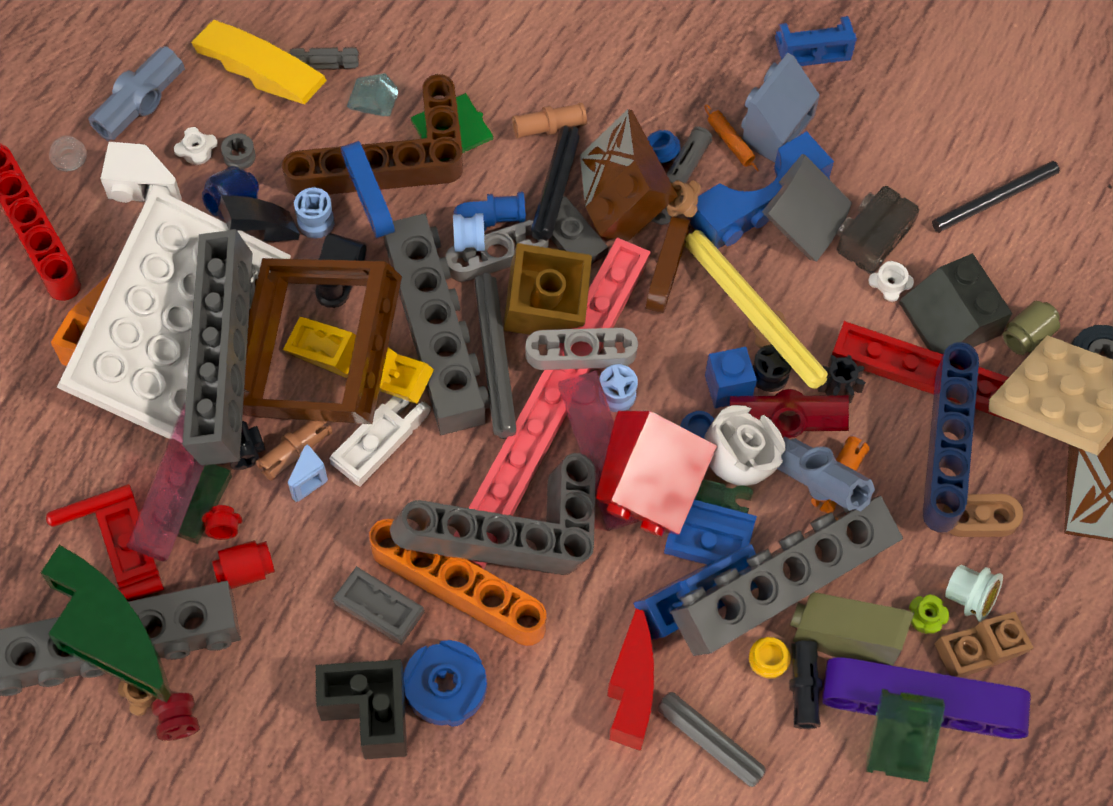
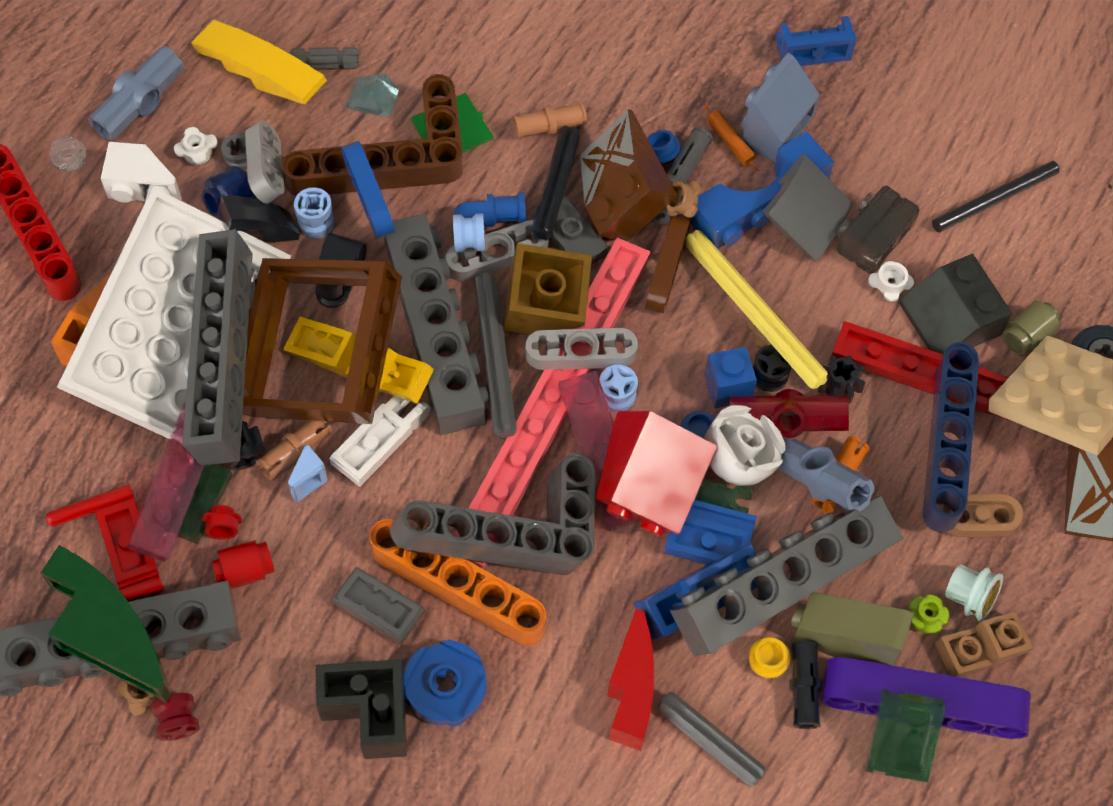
(264, 161): none -> light grey beam

